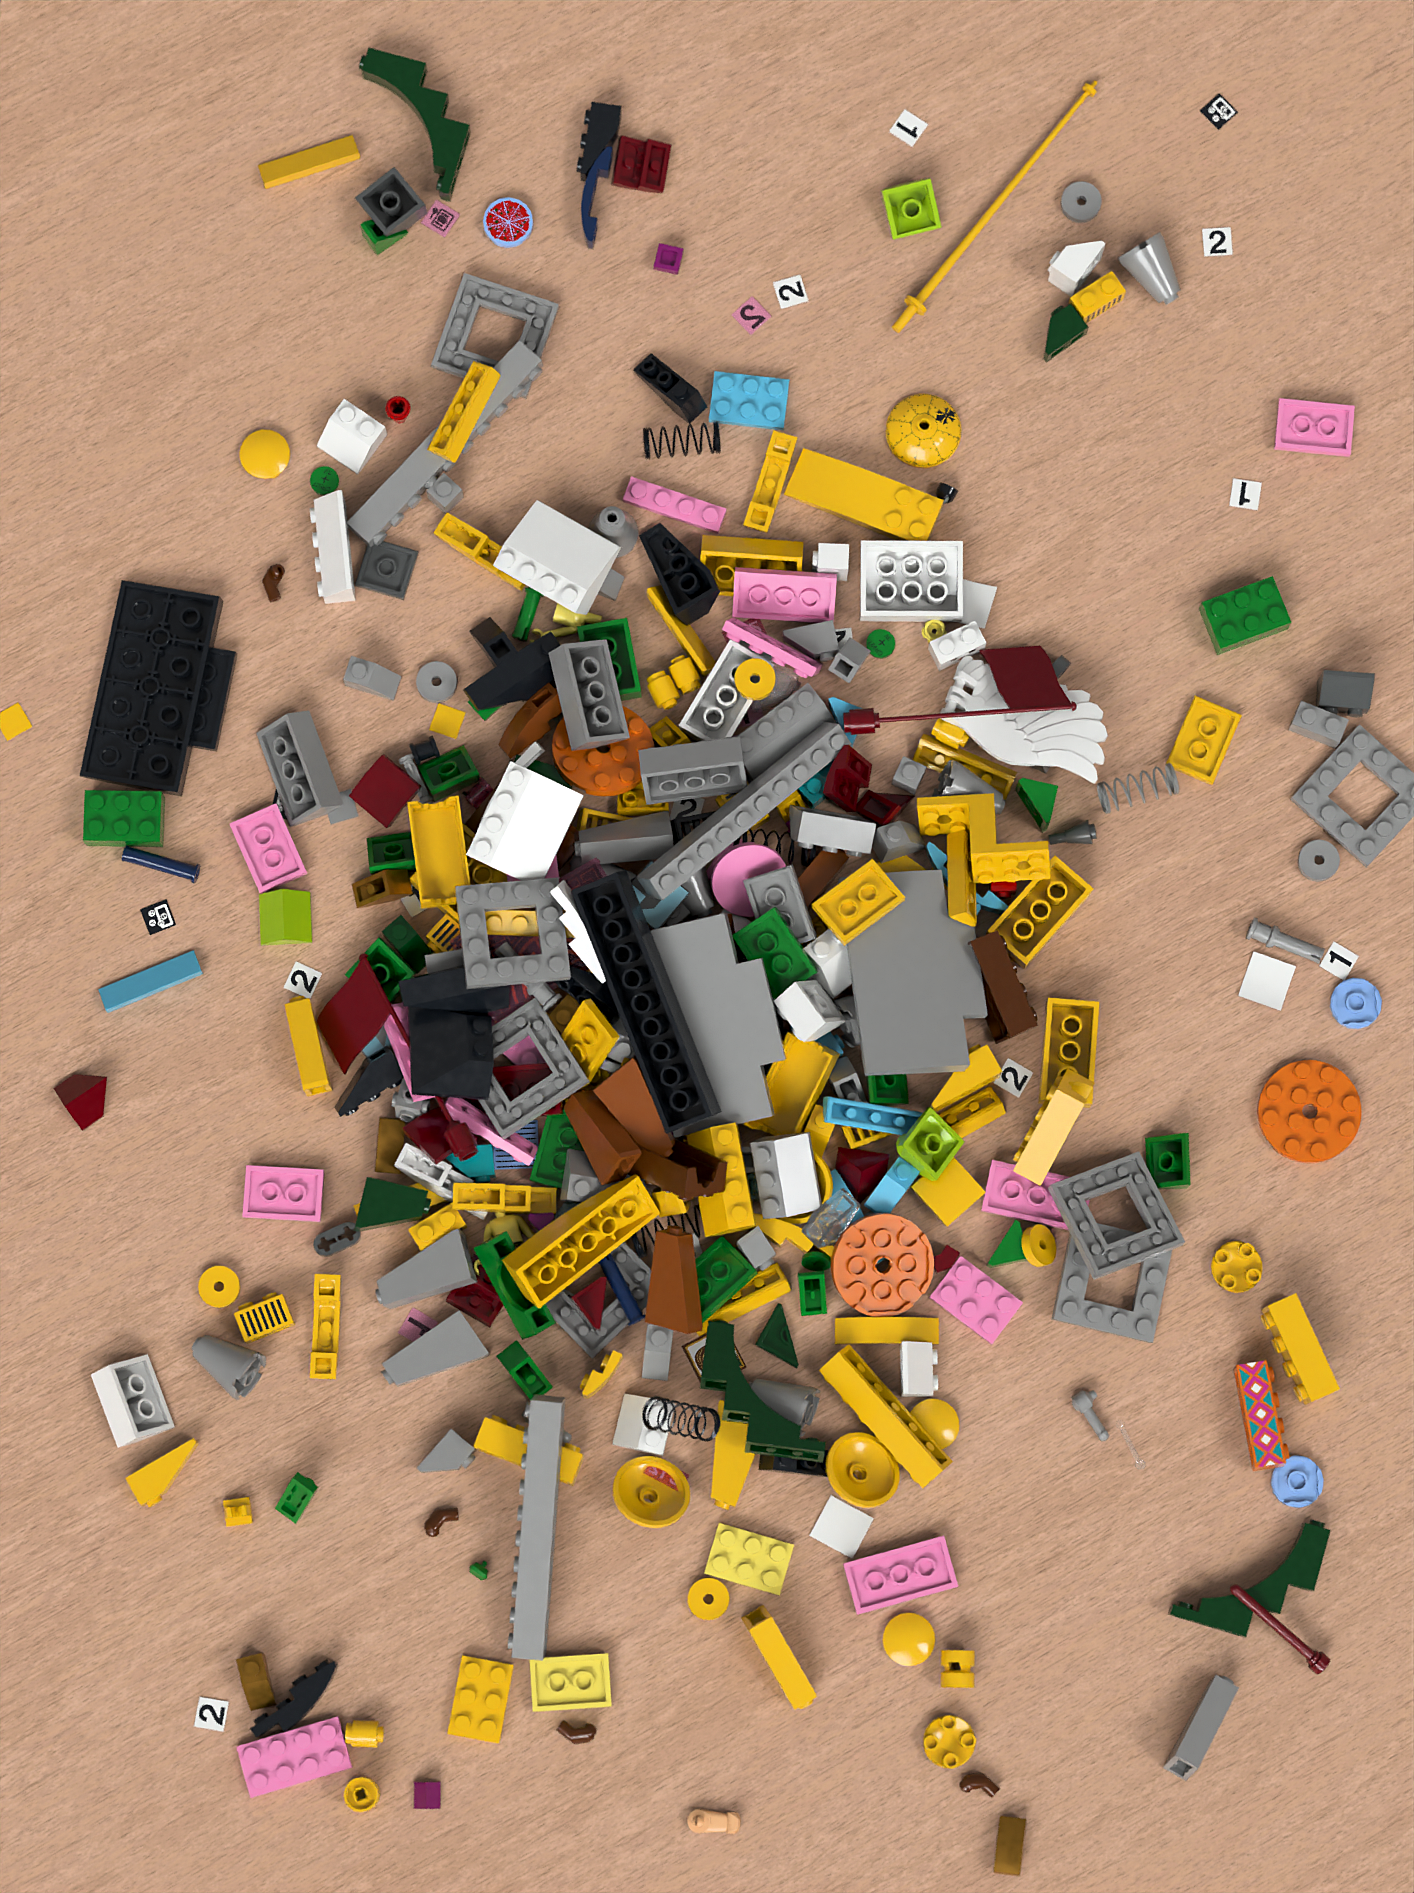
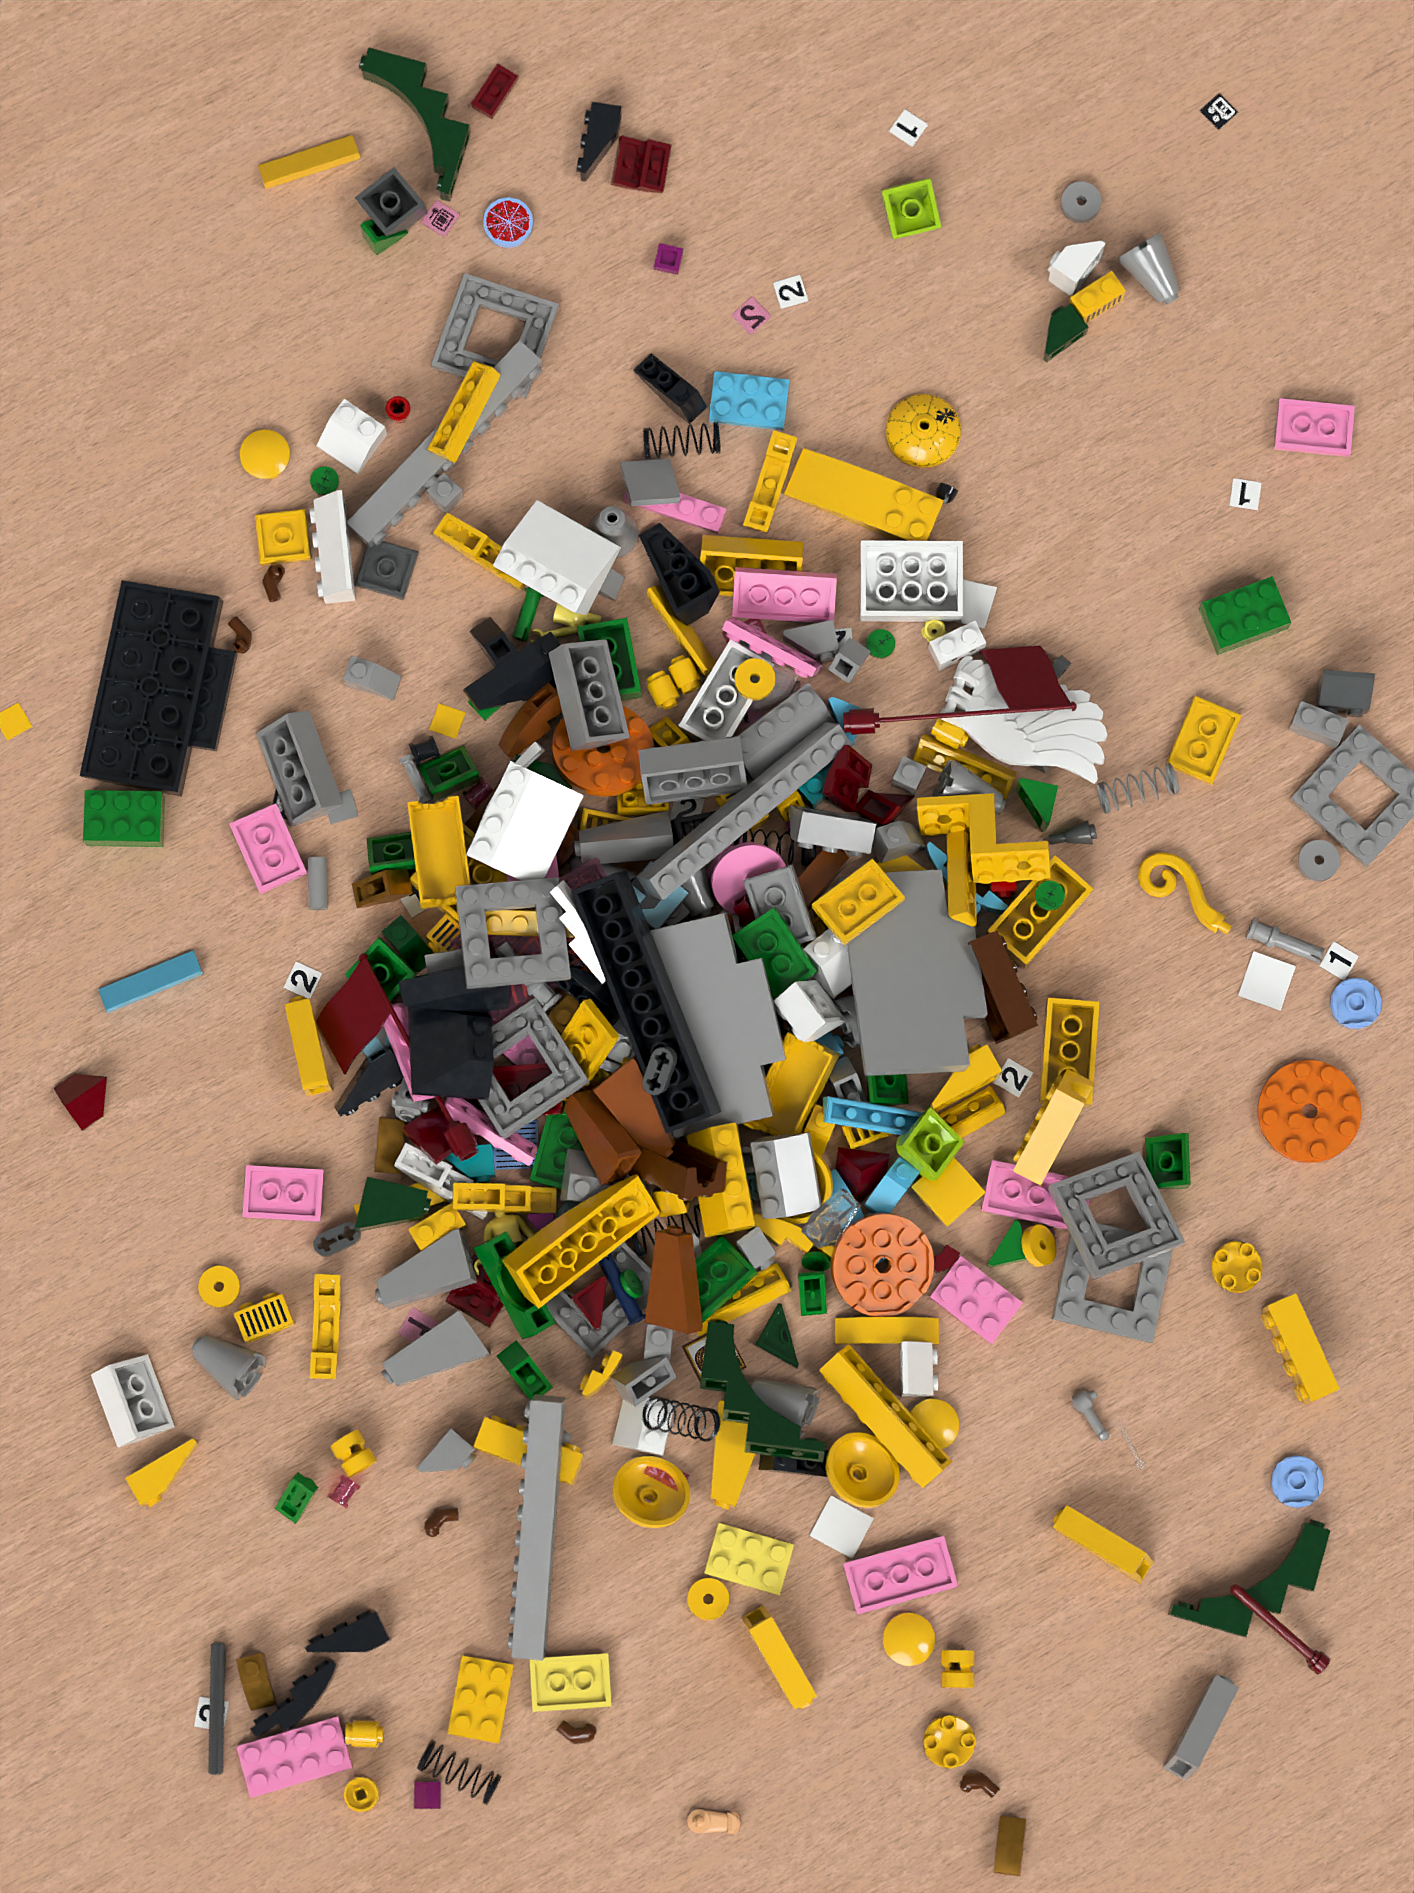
(158, 917): black sticker -> none
(161, 863): dark blue pin -> none
(216, 1708): none -> dark grey axle
(238, 1512): yellow tile -> none
(243, 635): none -> reddish brown arm
(282, 537): none -> yellow tile
(285, 917): lime slope -> none
(317, 883): none -> light grey piece
(344, 1491): none -> clear pink bush
(359, 1636): none -> black slope
(360, 1459): none -> yellow wheel
(385, 791): dark red slope -> none
(439, 693): light grey piece -> none
(479, 1571): green rock -> none
(490, 1789): none -> black piece
(494, 91): none -> dark red plate
(600, 168): dark blue slope -> none
(631, 1283): none -> green piece
(643, 1378): none -> light grey slope
(650, 482): none -> light grey tile
(665, 1072): none -> dark grey beam
(744, 910): none -> dark red piece
(831, 559): white brick -> none
(915, 305): yellow piece -> none
(1049, 895): none -> green piece
(1103, 1544): none -> yellow slope
(1205, 913): none -> yellow plant
(1217, 241): white sticker -> none
(1260, 1415): brick -> none

